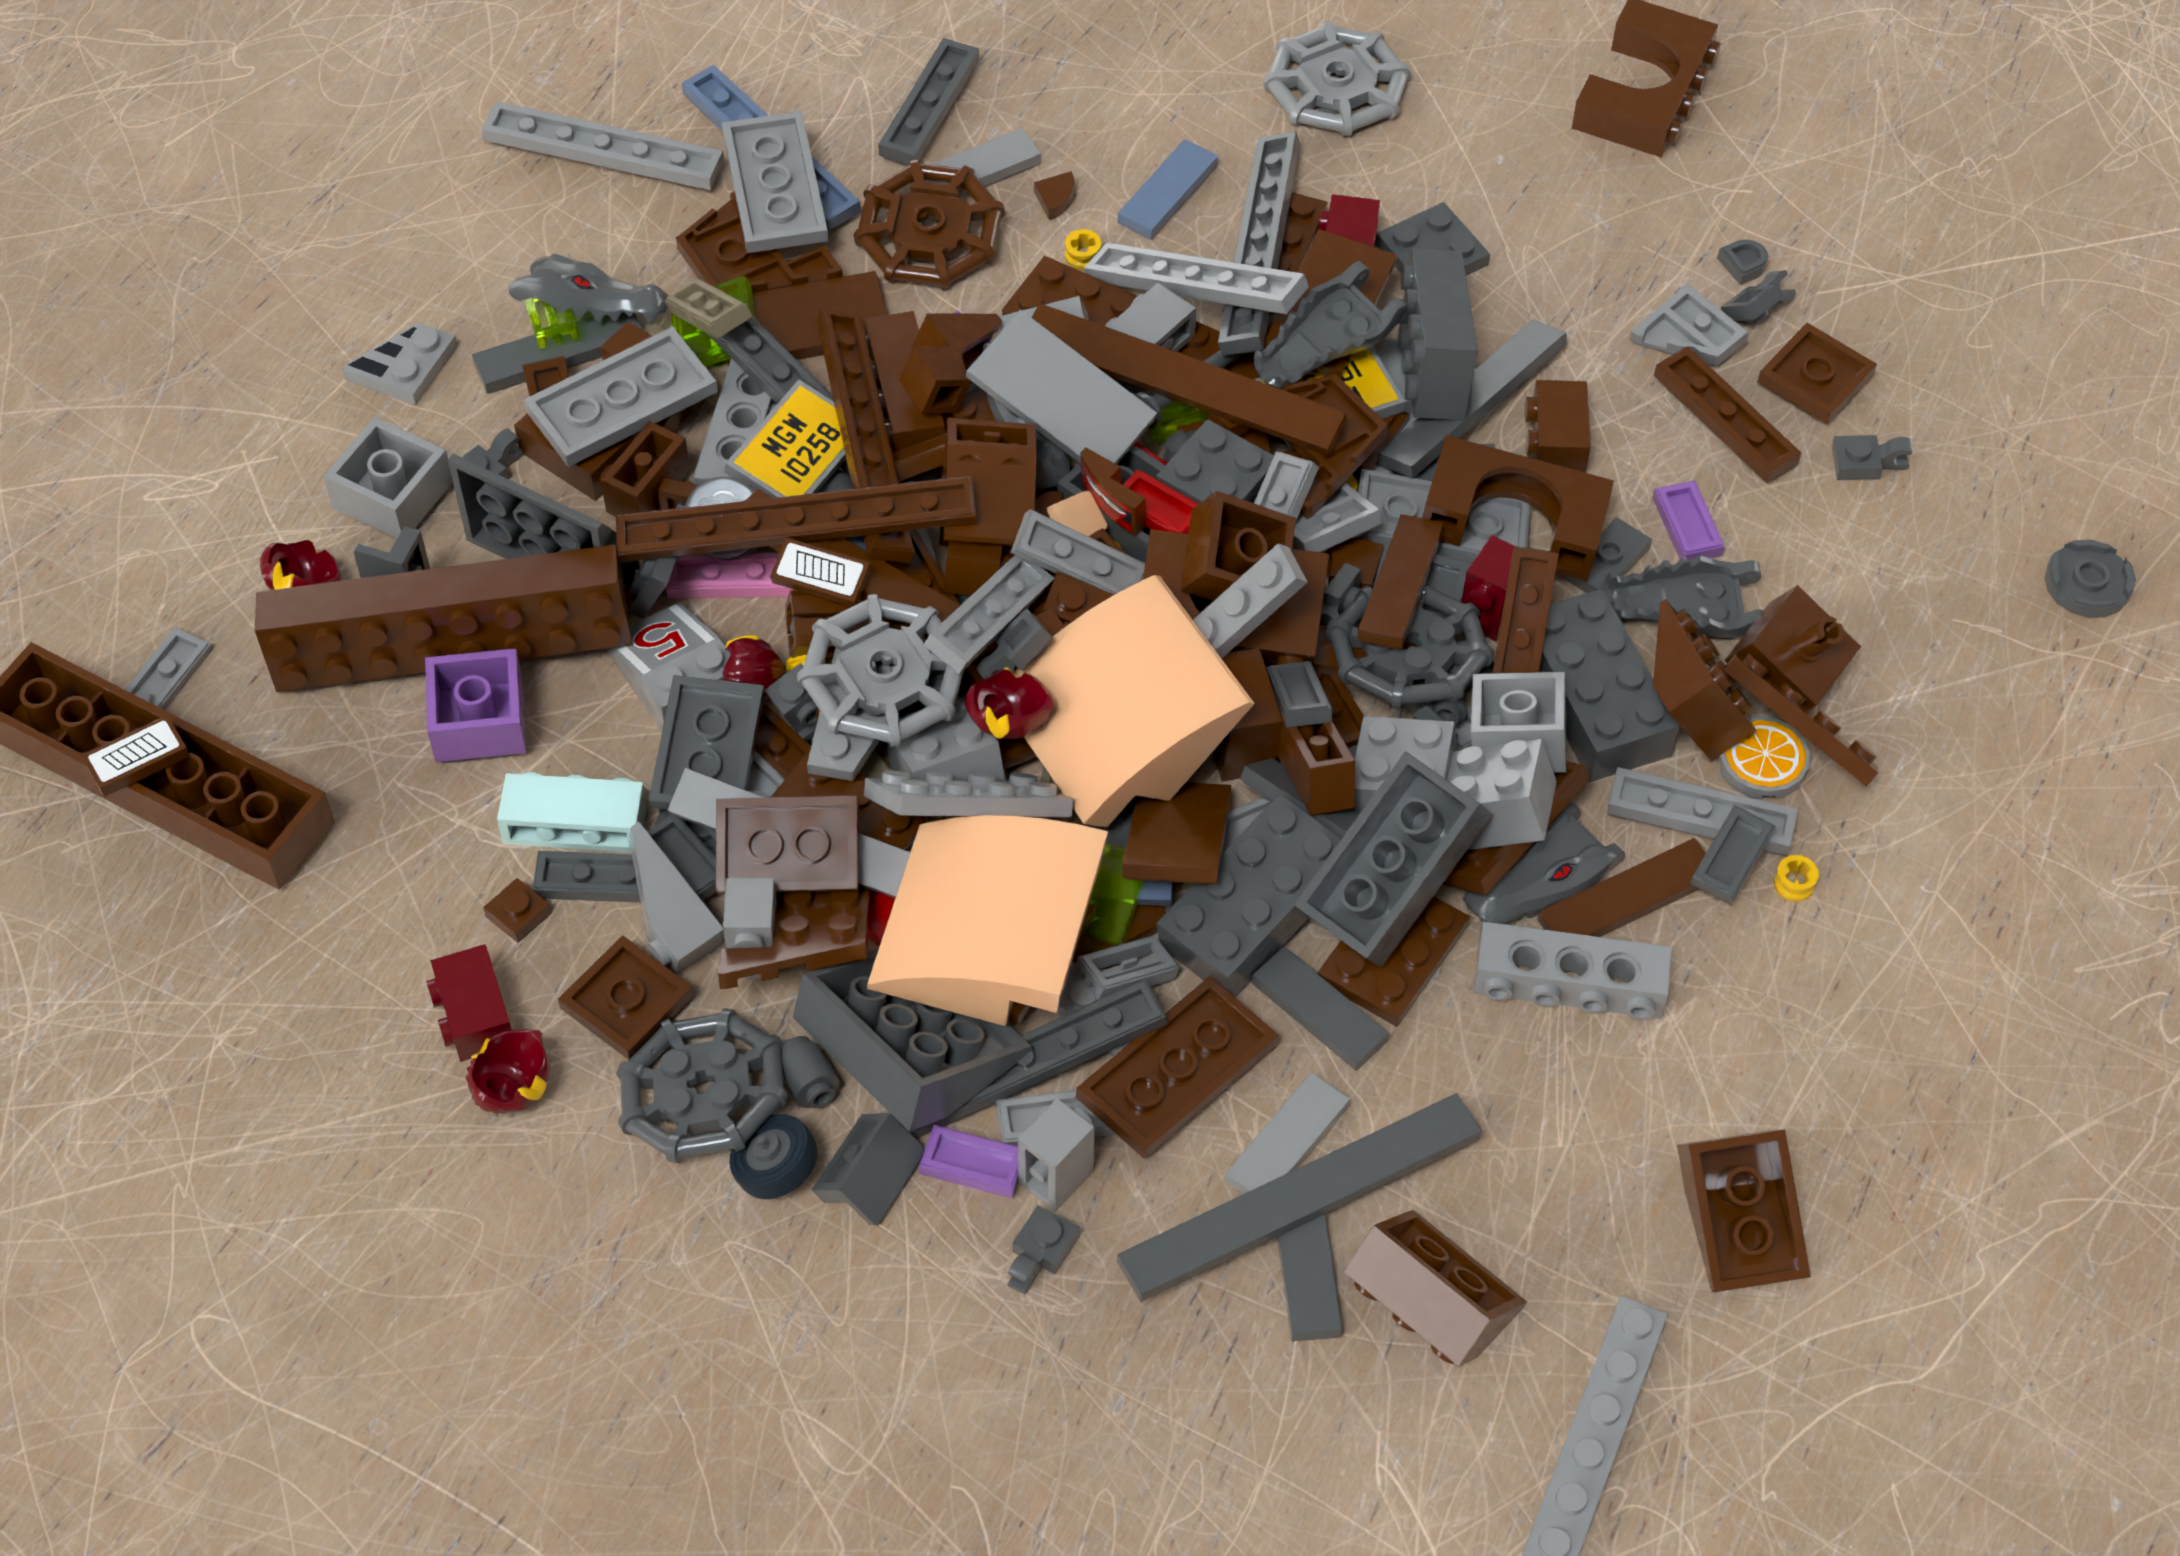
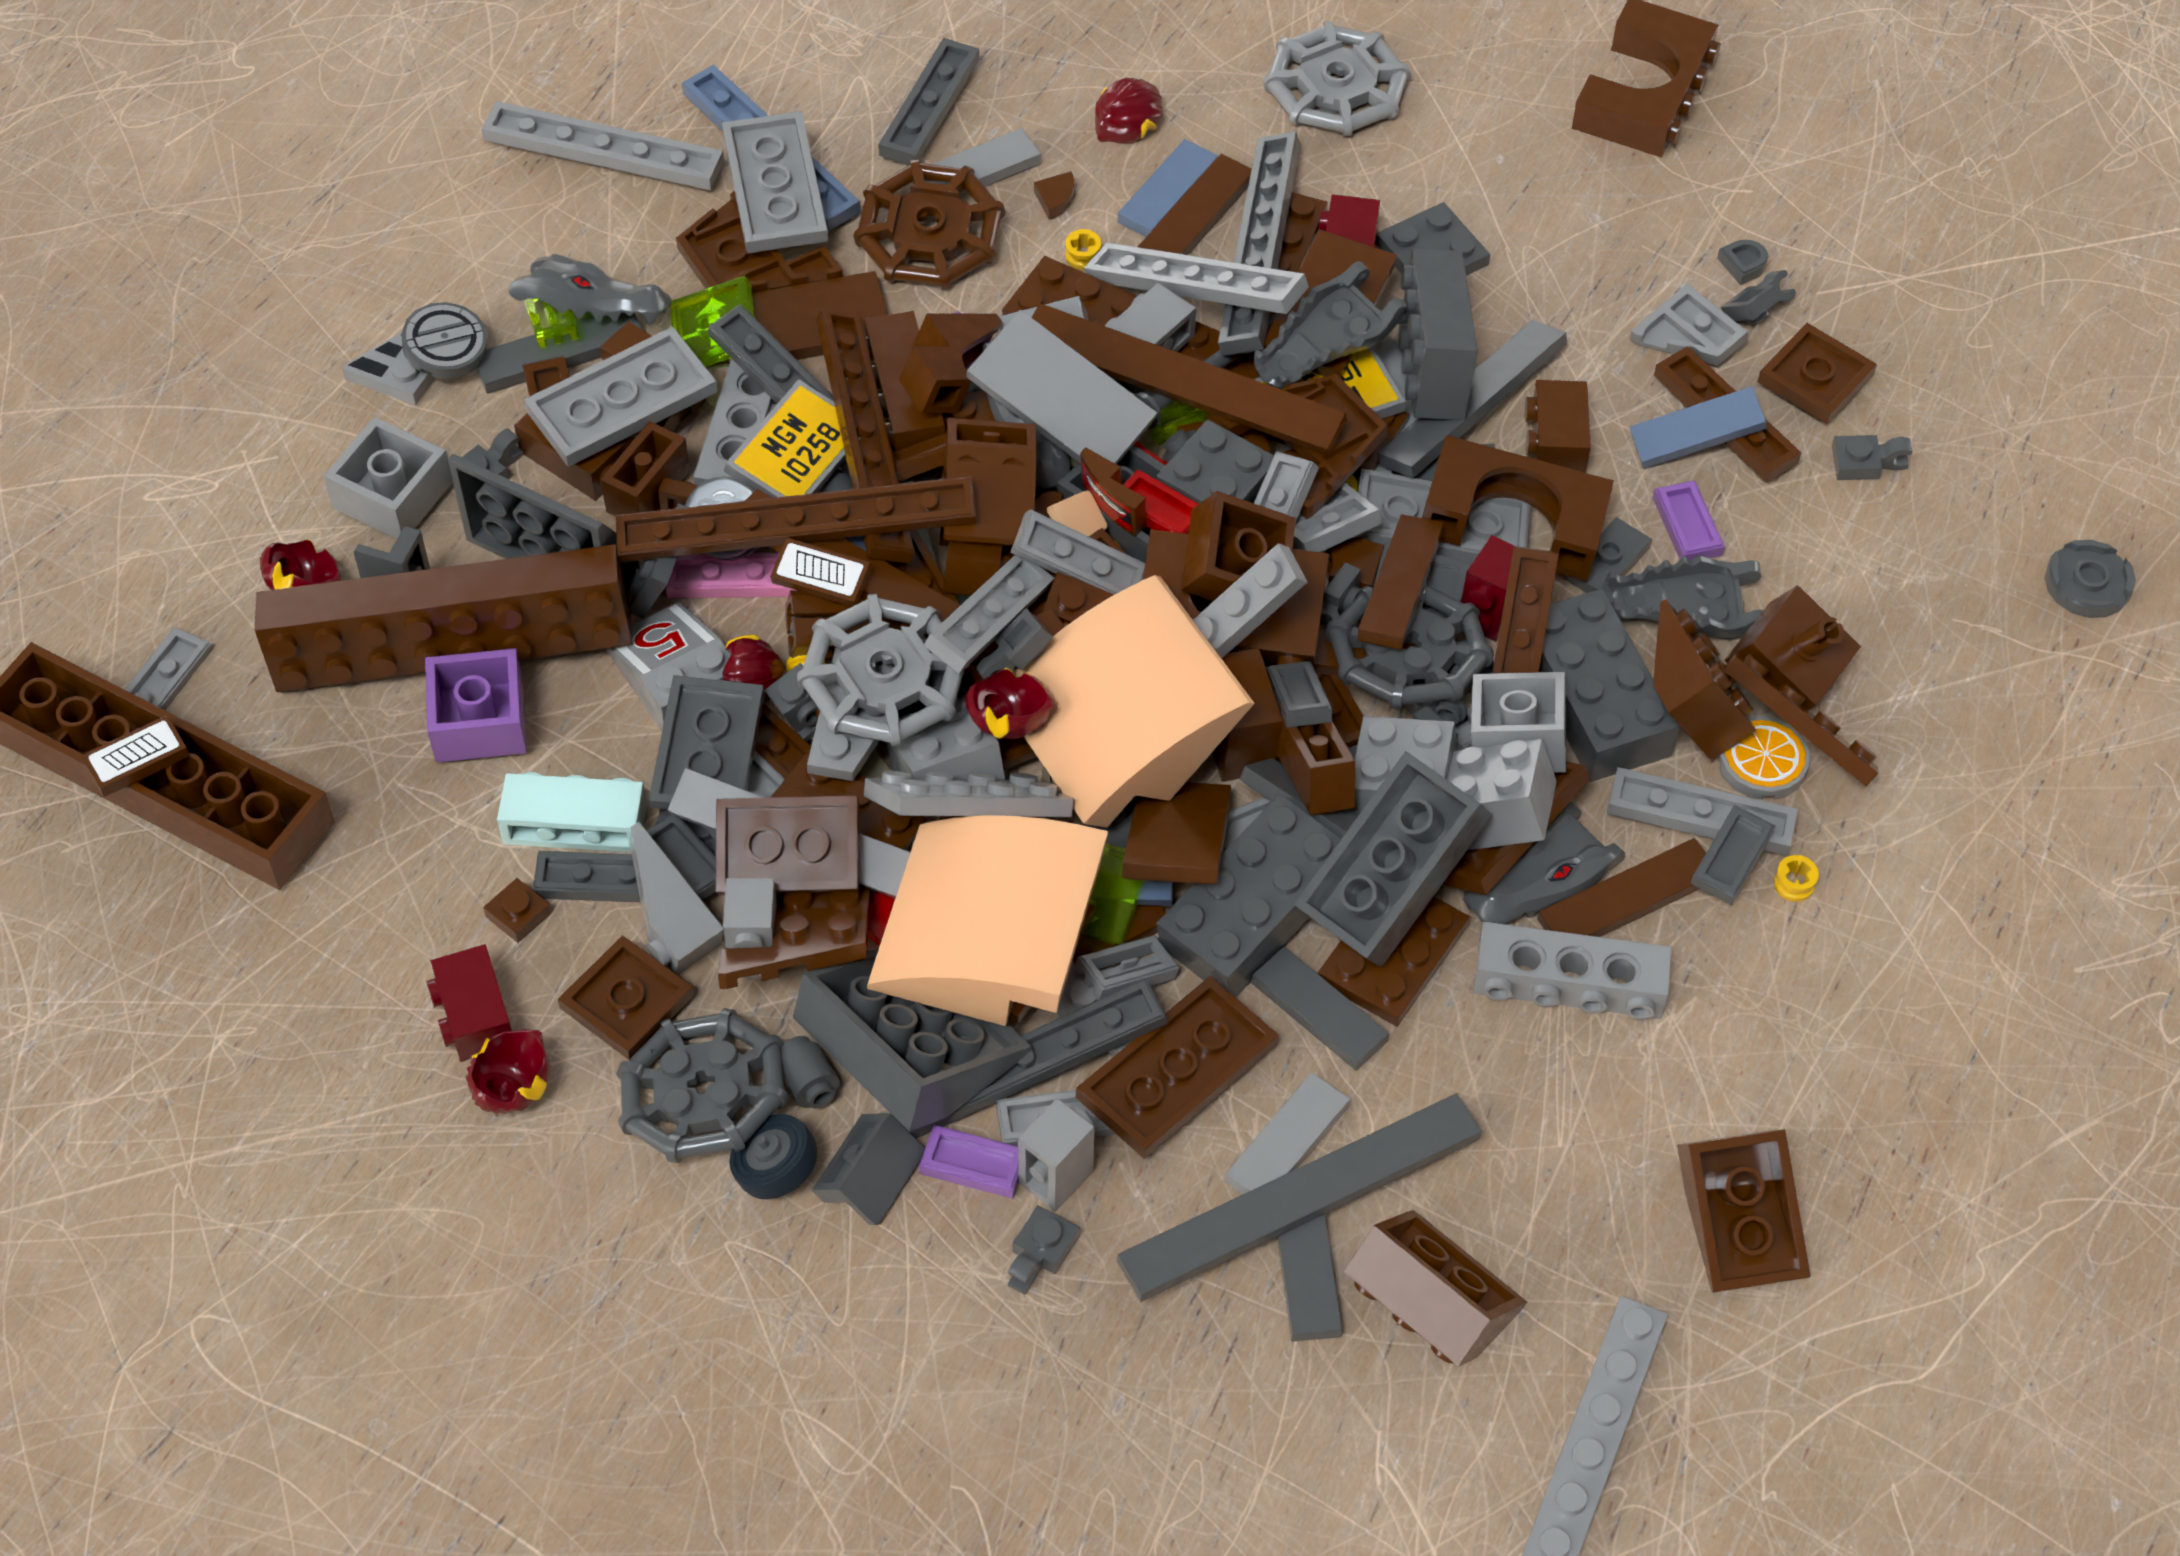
(444, 340): none -> tile
(707, 308): dark tan tile -> none
(1127, 111): none -> dark red hair
(1200, 207): none -> reddish brown tile
(1698, 427): none -> sand blue tile

